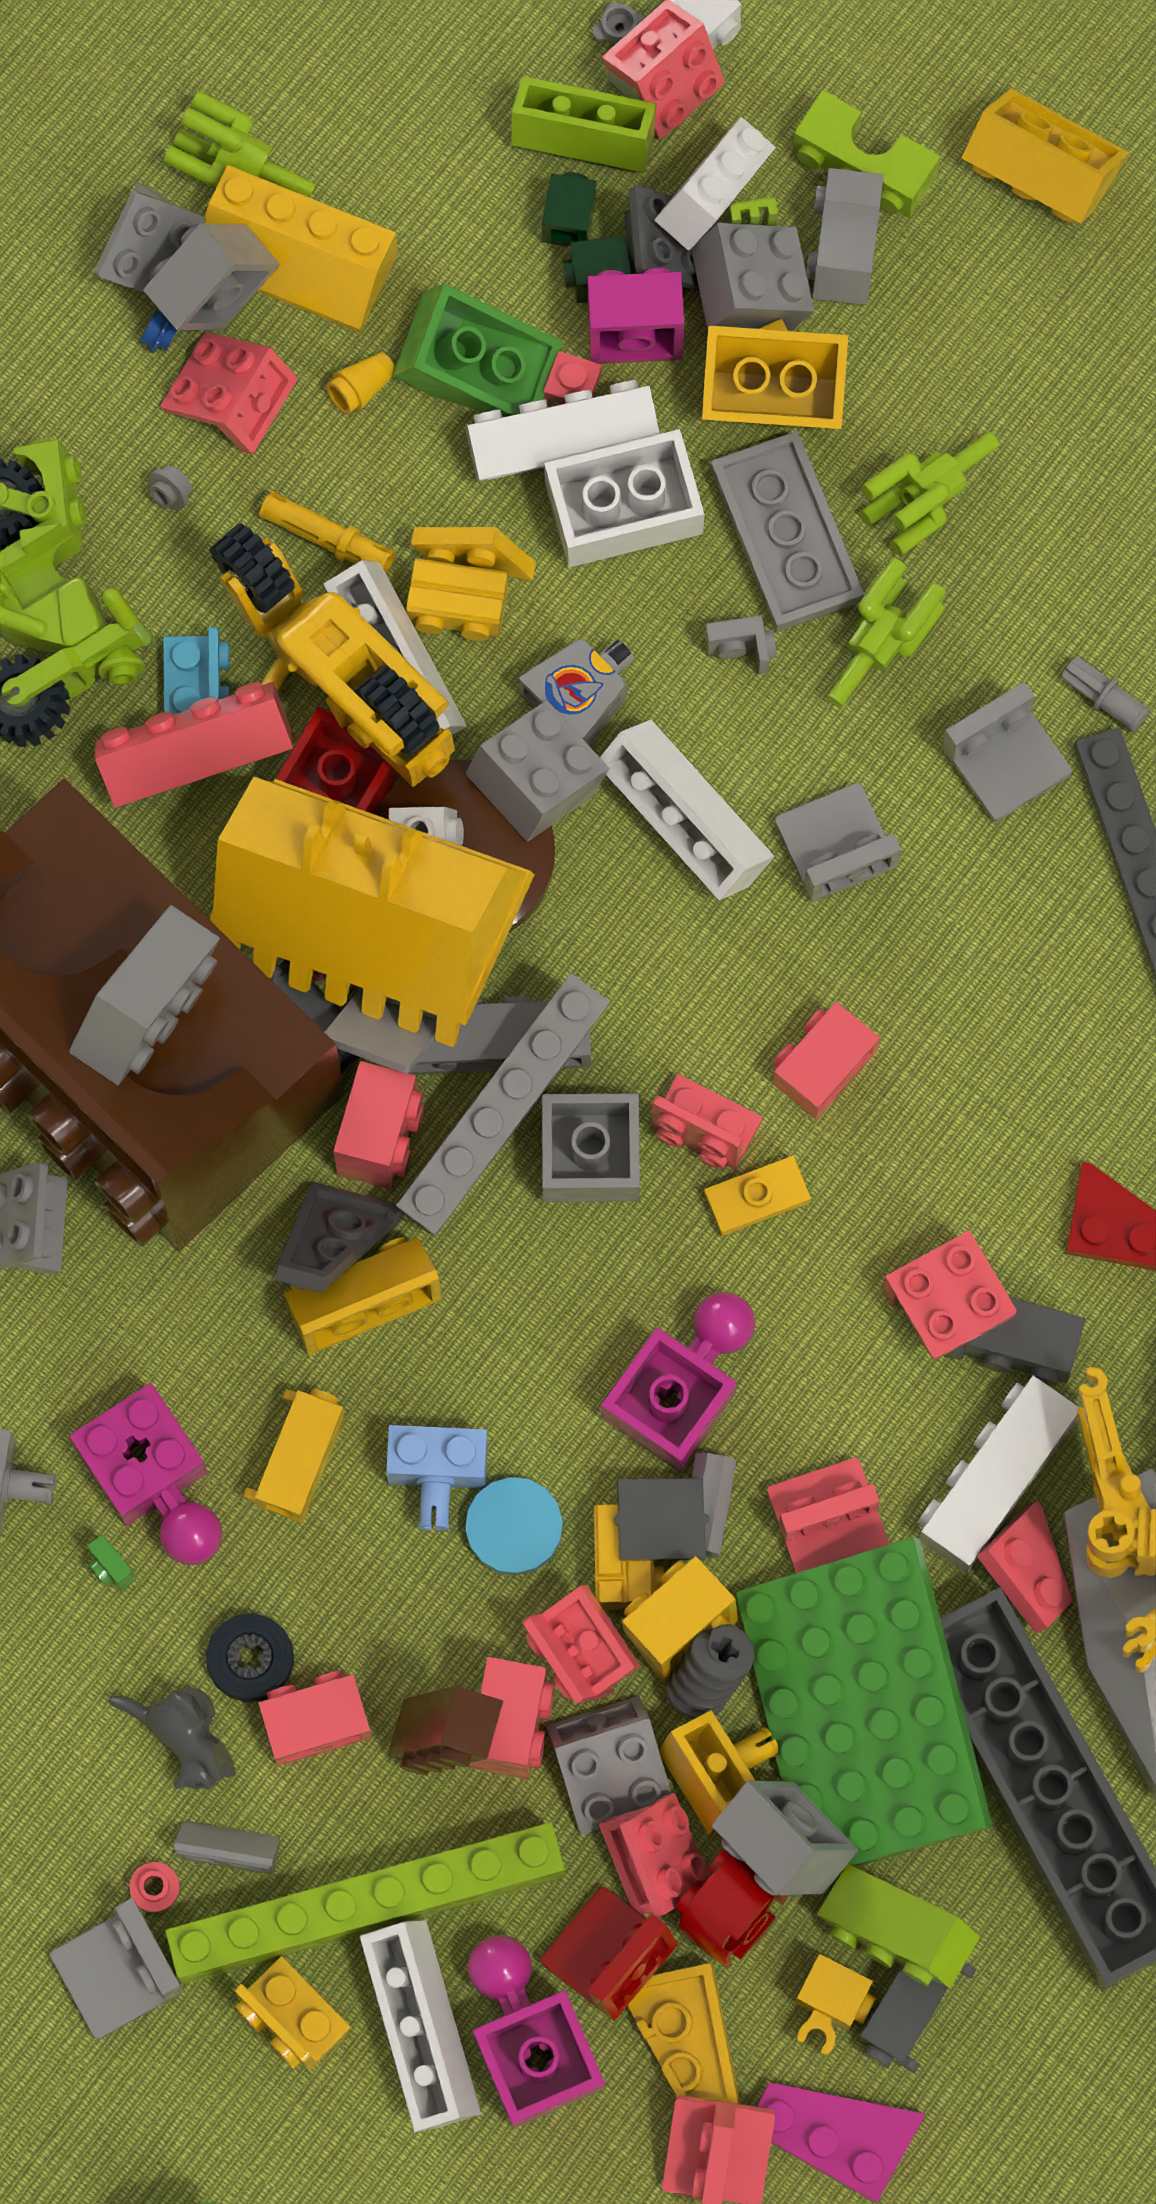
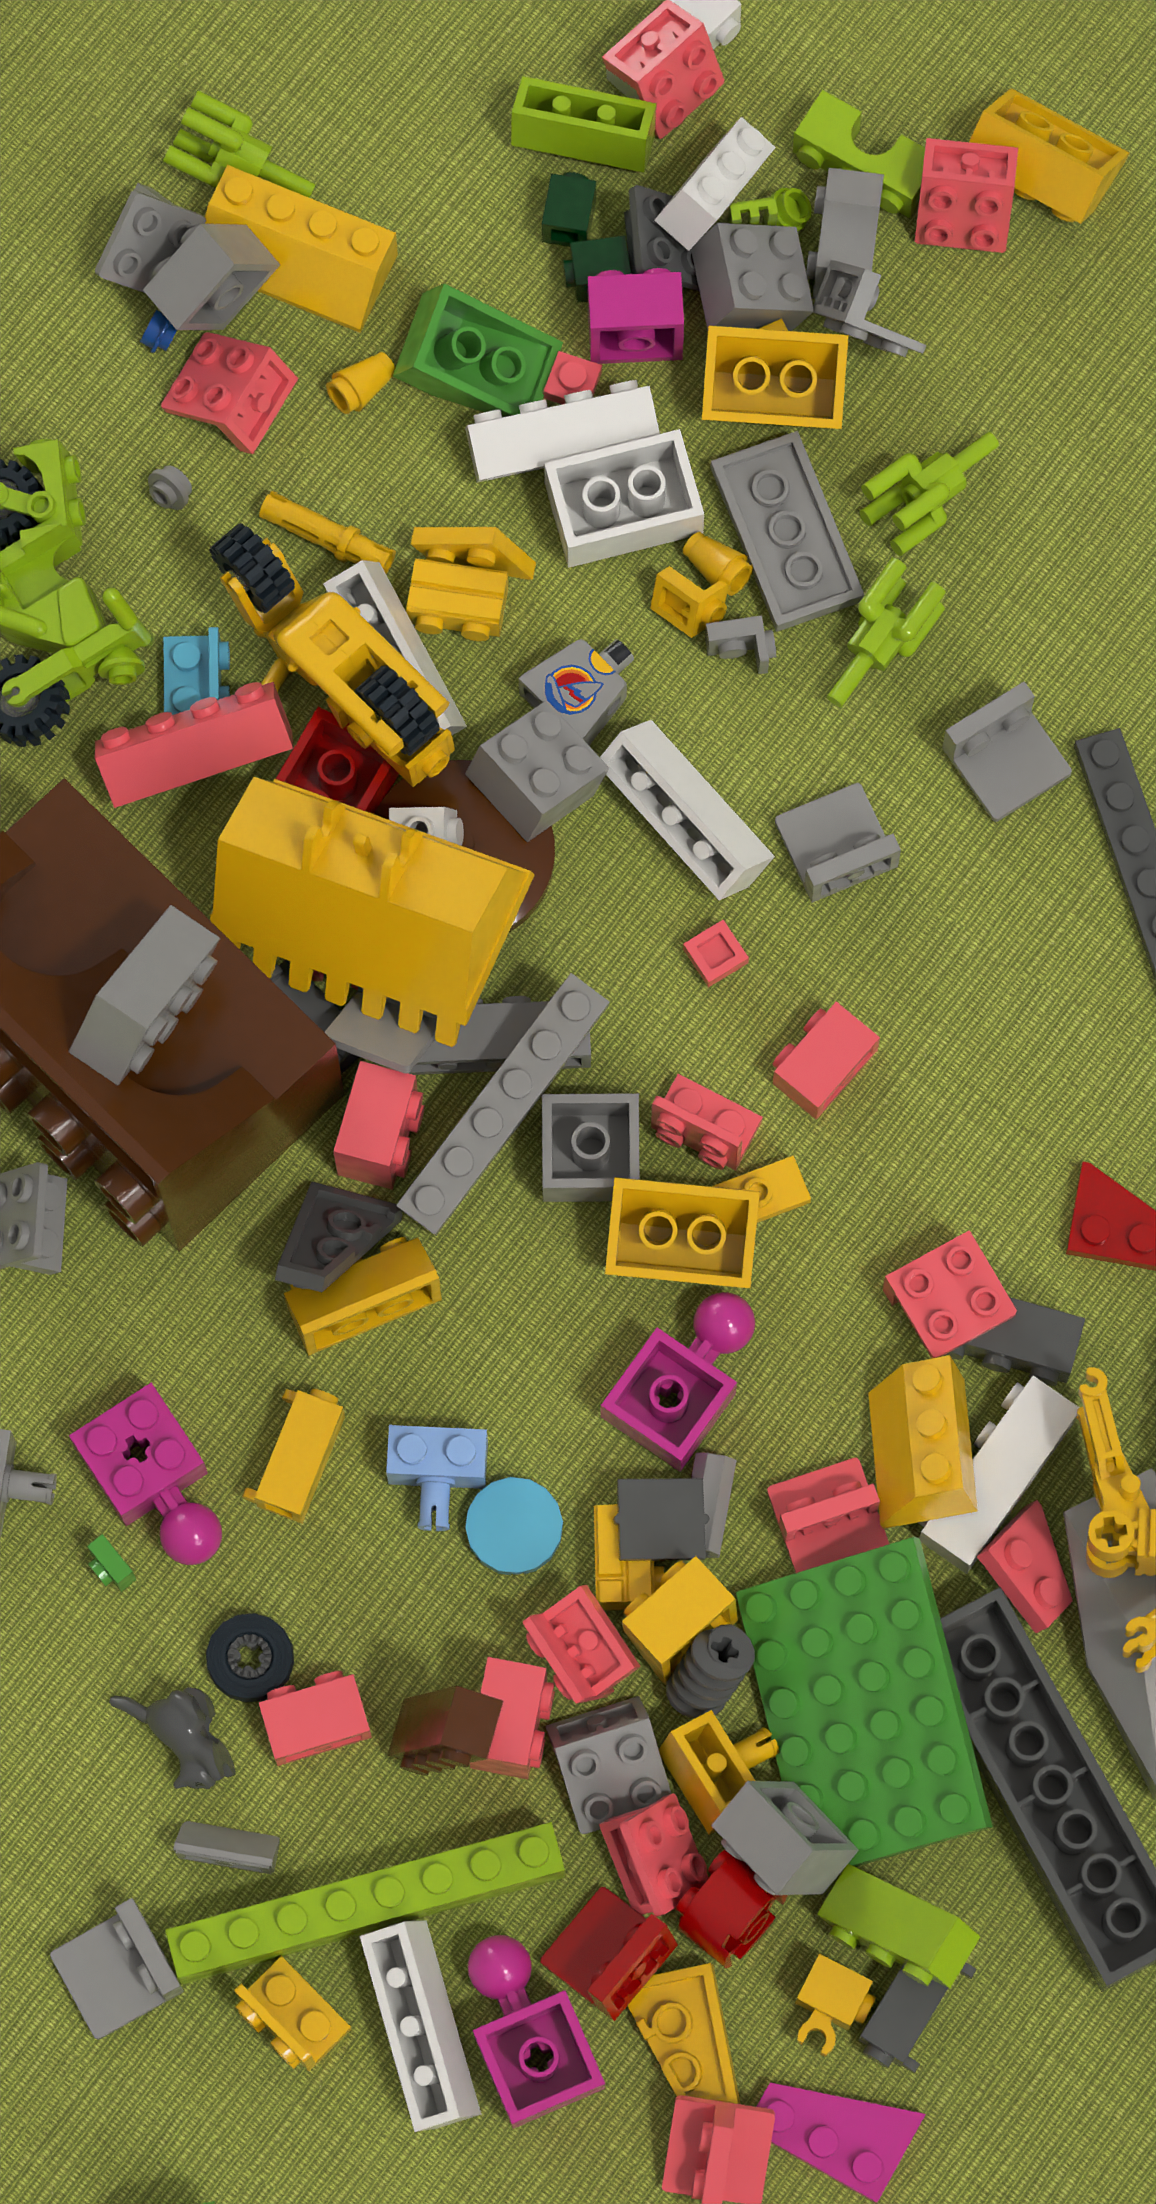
(157, 1902): coral plate -> none
(615, 15): light grey plate -> none
(682, 1232): none -> yellow slope
(686, 603): none -> yellow bracket
(715, 953): none -> coral plate
(718, 562): none -> yellow cone
(792, 207): none -> lime plate
(844, 301): none -> light grey bracket
(922, 1443): none -> yellow slope
(966, 195): none -> coral bracket
(1105, 693): light grey axle -> none

